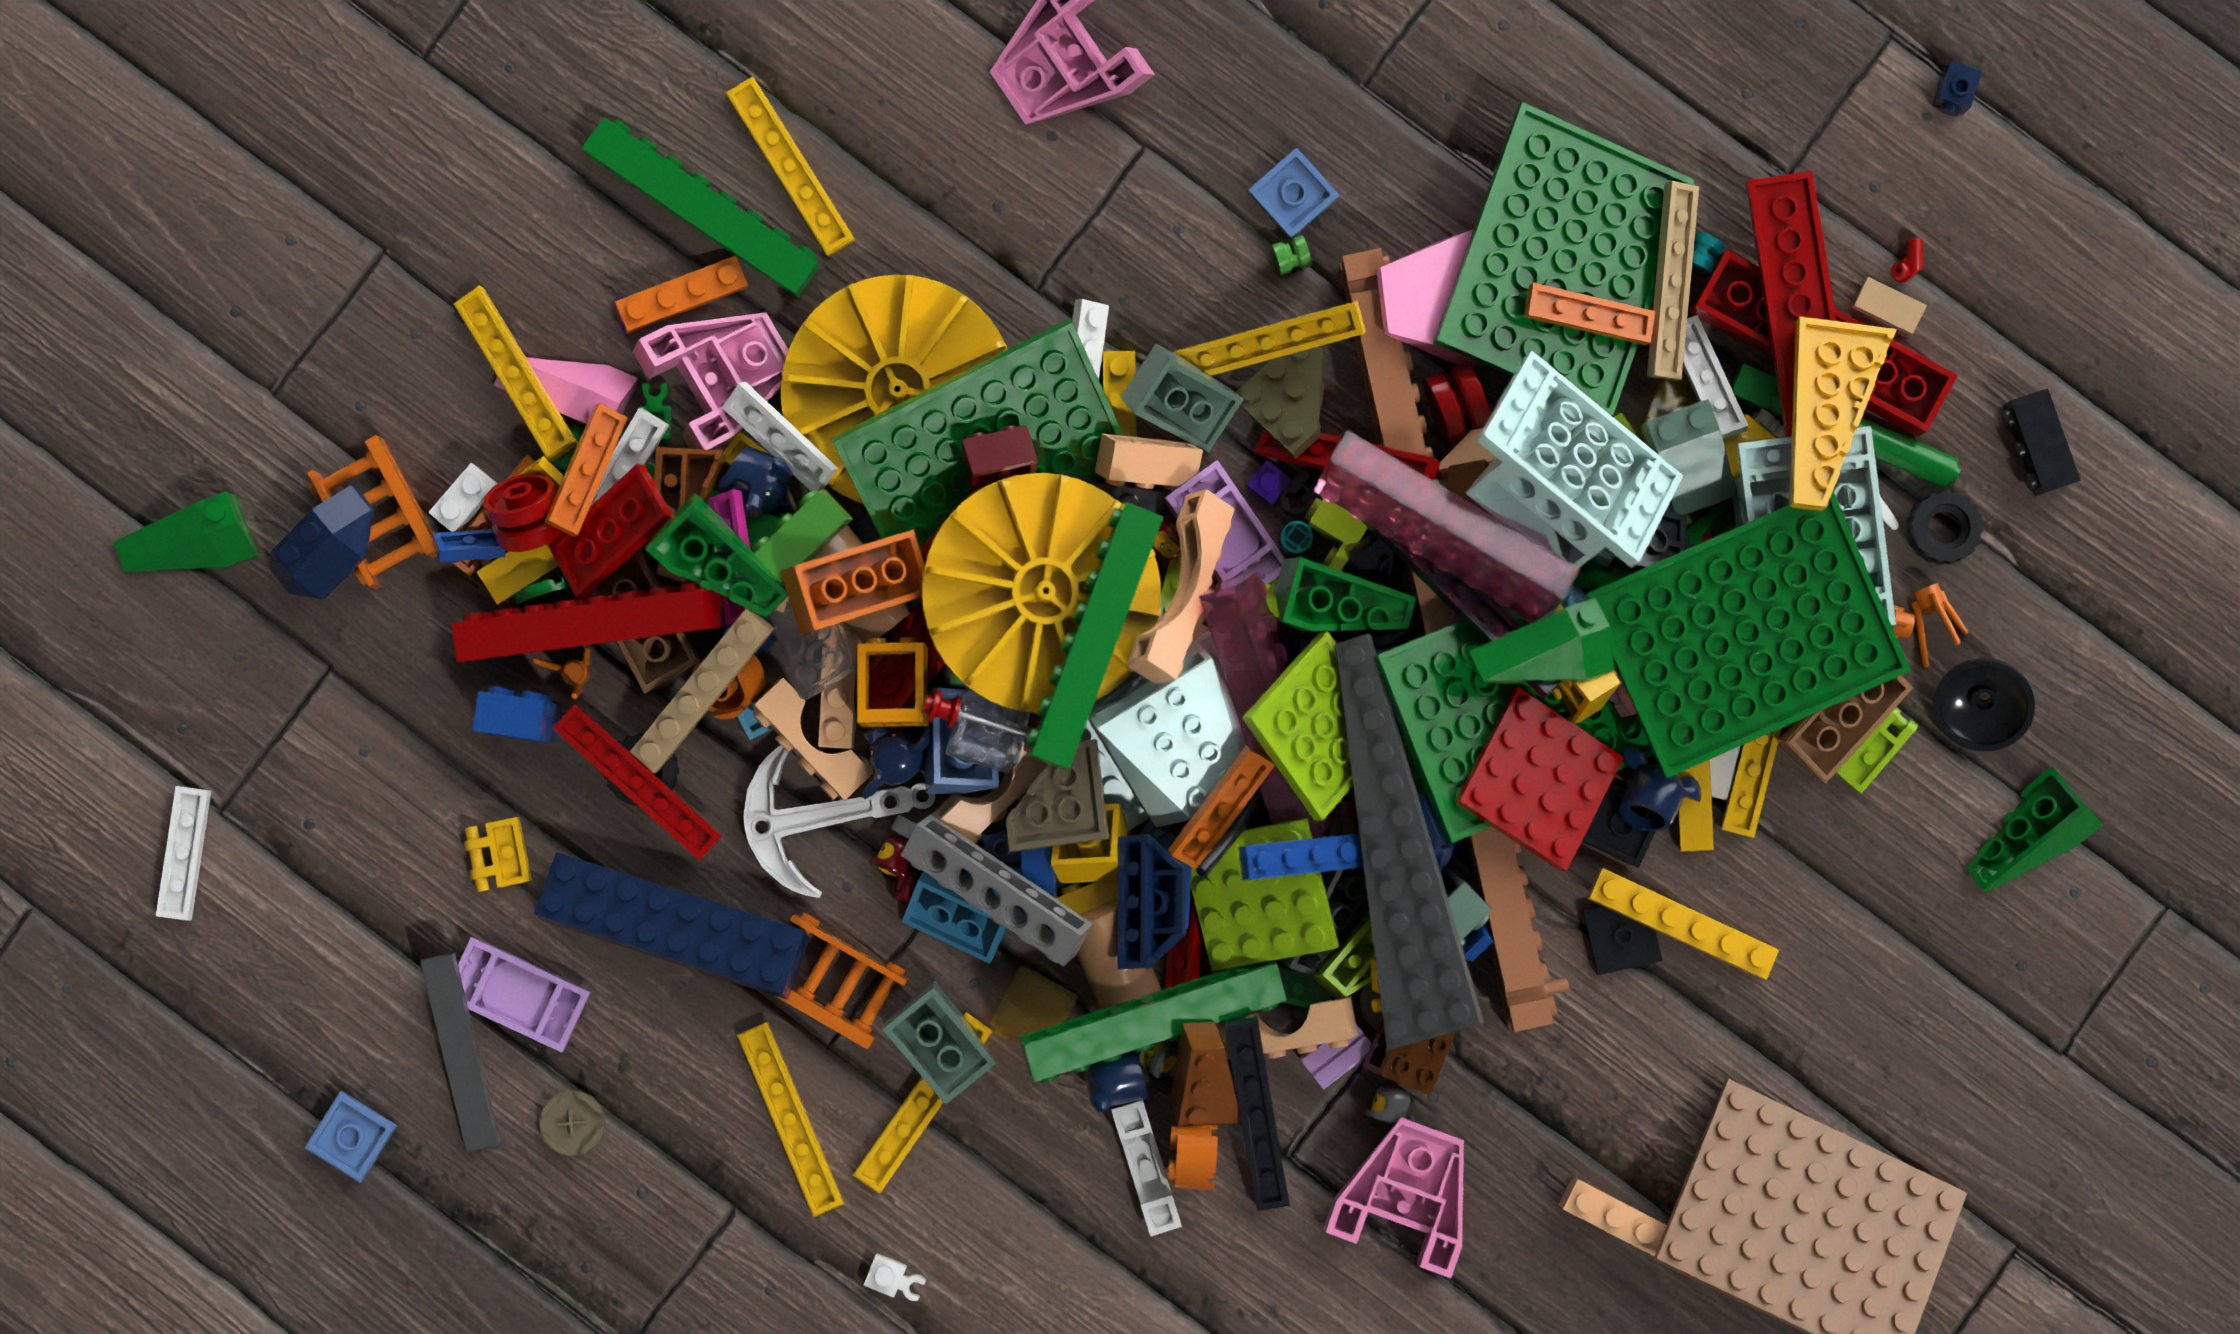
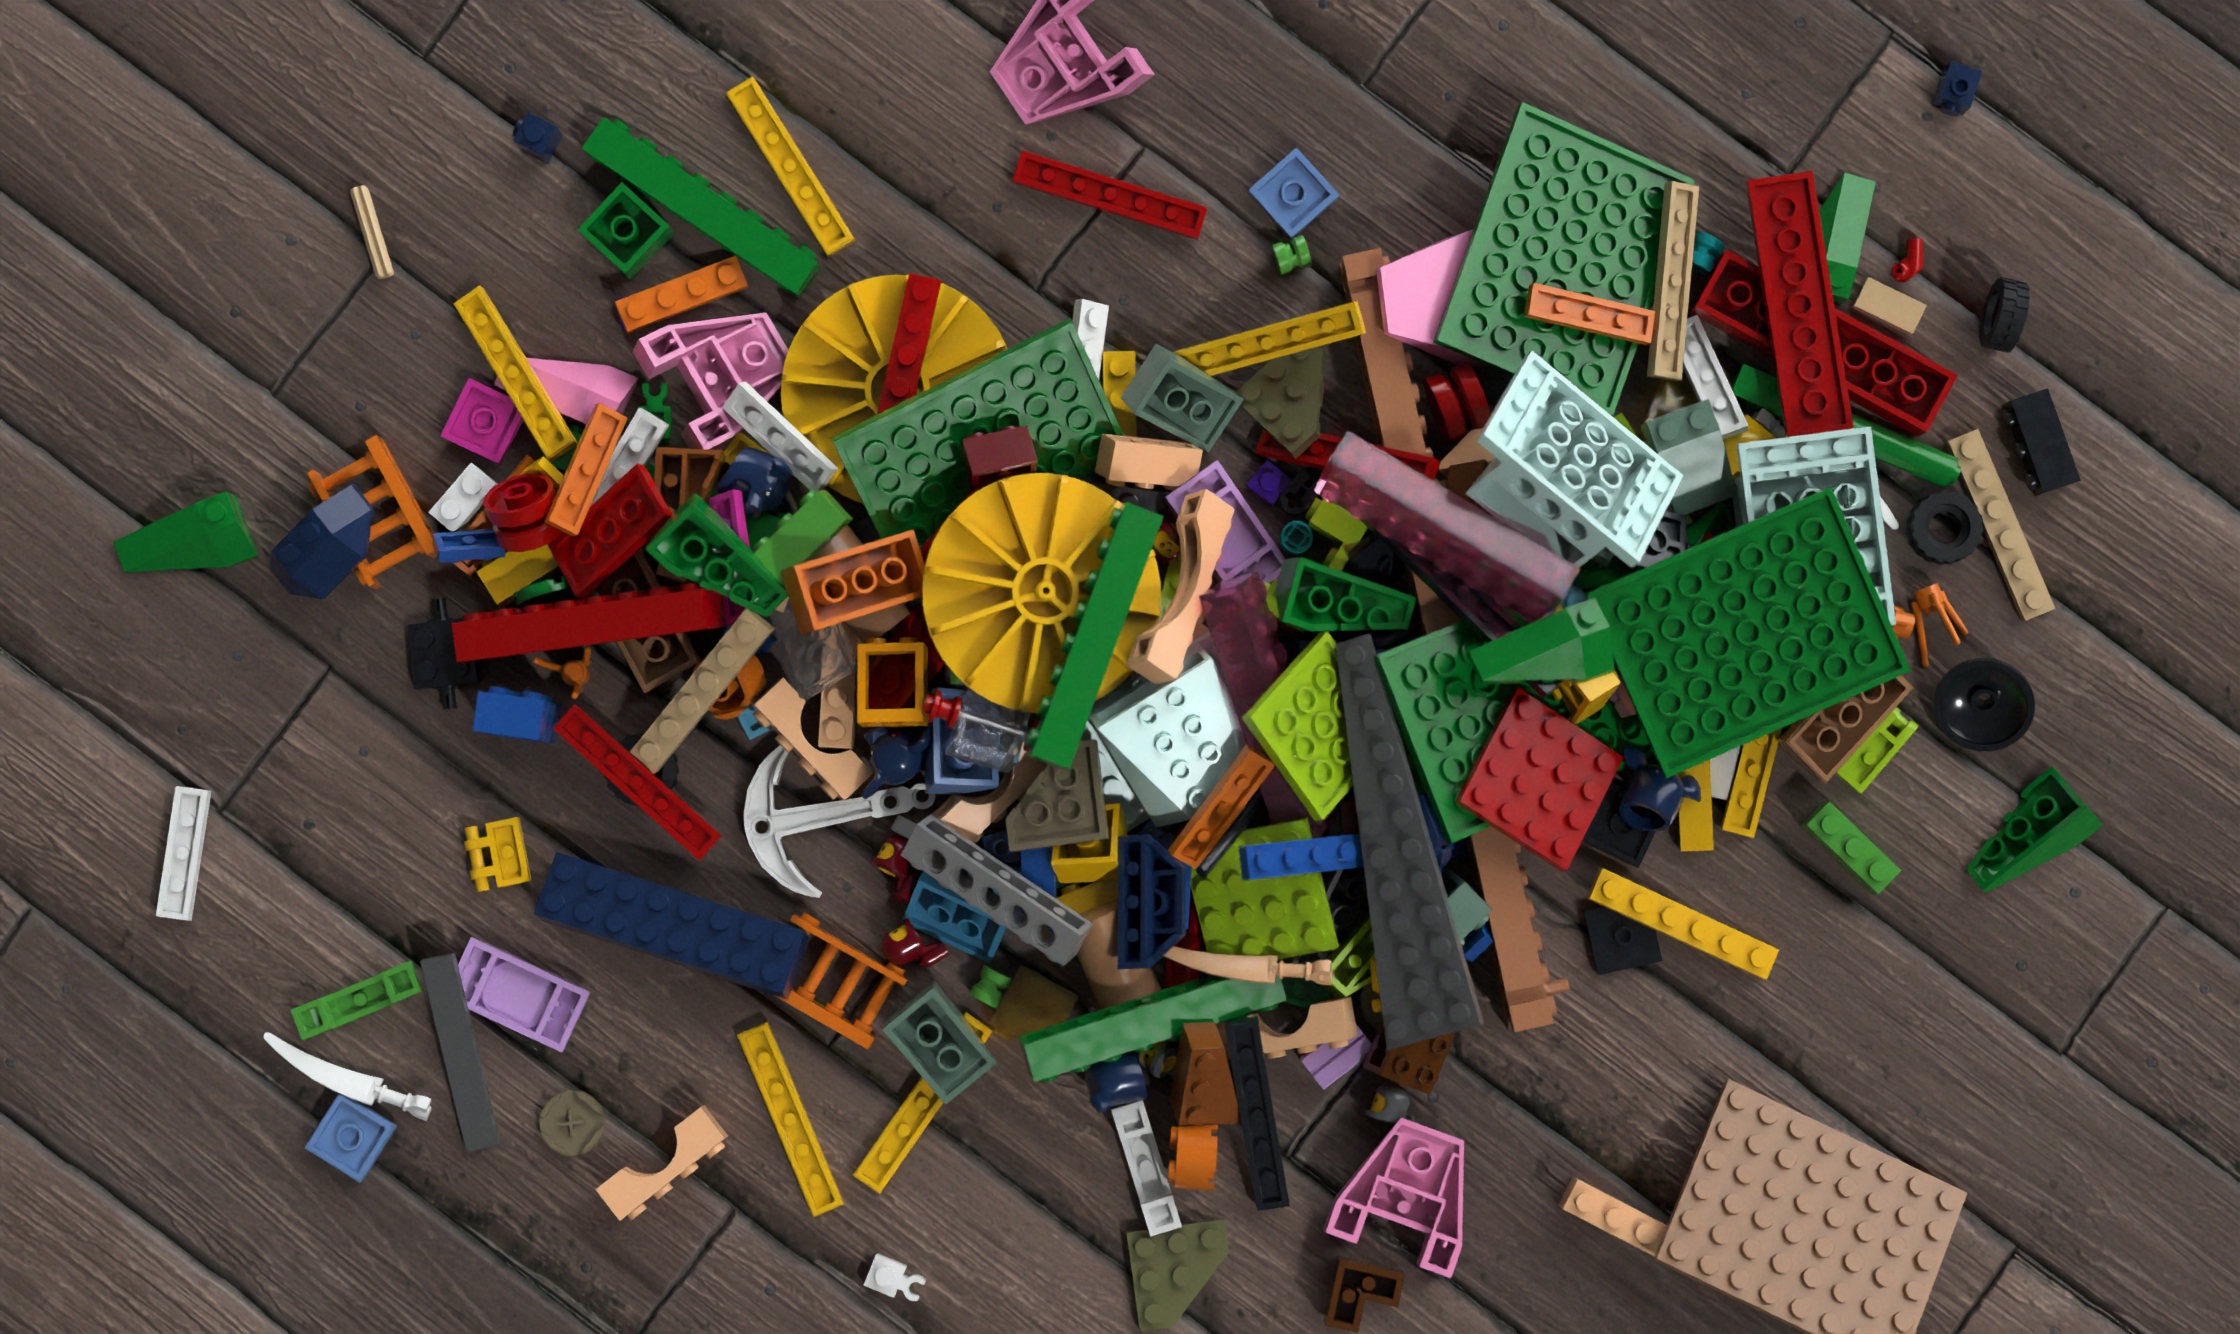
(348, 1082): none -> white sword
(357, 1001): none -> bright green slope
(371, 232): none -> tan axle
(435, 656): none -> black plate
(483, 422): none -> dark pink plate
(536, 137): none -> dark blue brick
(626, 231): none -> green brick
(630, 1189): none -> light nougat arch
(905, 946): none -> dark red piece
(910, 340): none -> red plate
(990, 986): none -> bright green wheel
(1109, 195): none -> red plate
(1173, 1269): none -> olive plate
(1251, 968): none -> light nougat sword
(1353, 1284): none -> reddish brown brick
(1831, 389): yellow wing -> none
(1843, 228): none -> wedge
(1850, 848): none -> bright green brick
(2001, 526): none -> tan plate
(2004, 314): none -> black tyre

